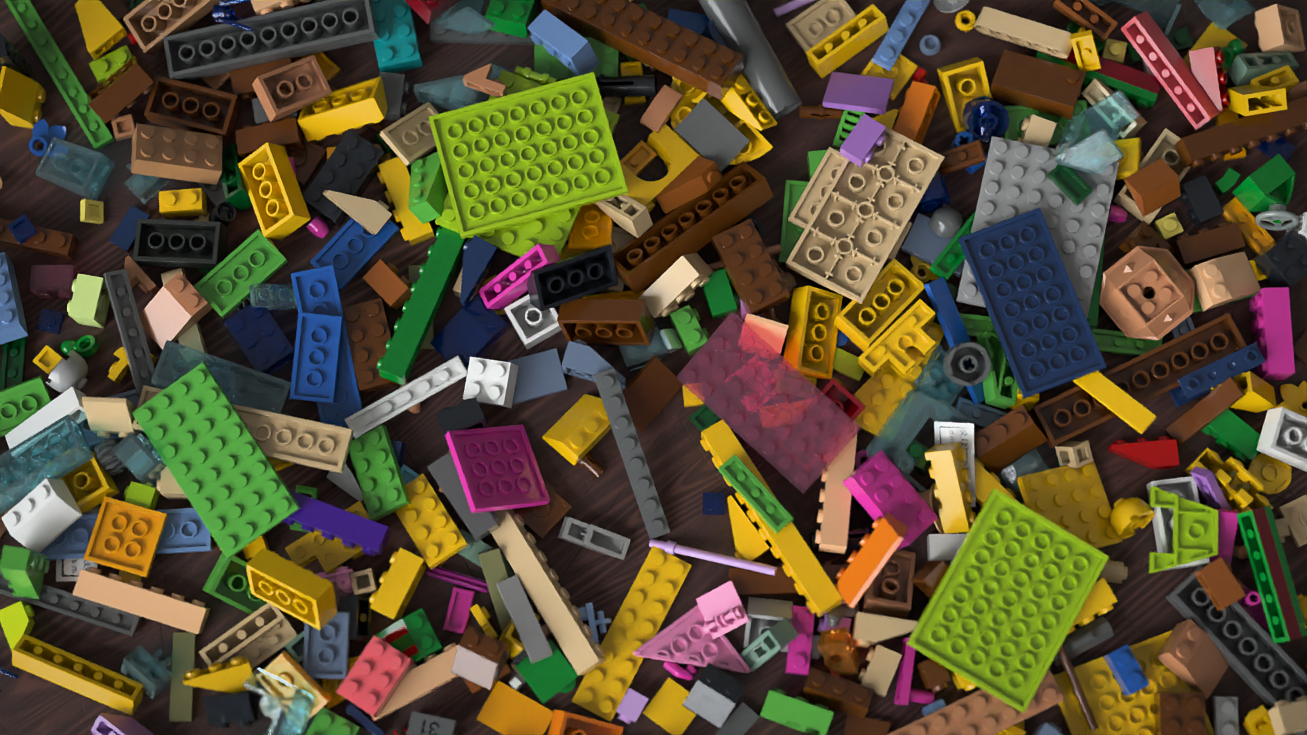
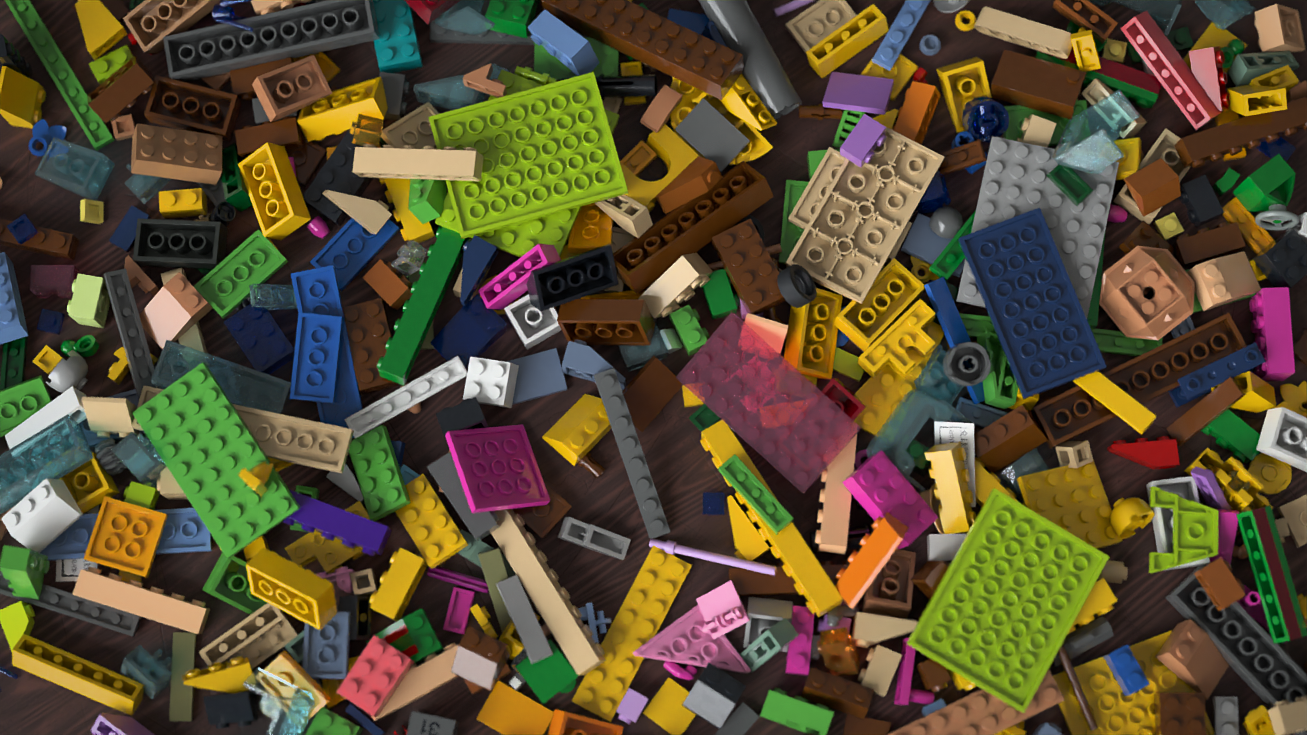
(257, 477): none -> yellow tile
(366, 130): none -> clear yellow brick
(409, 258): none -> clear brick
(418, 163): none -> tan brick
(796, 285): none -> black tyre

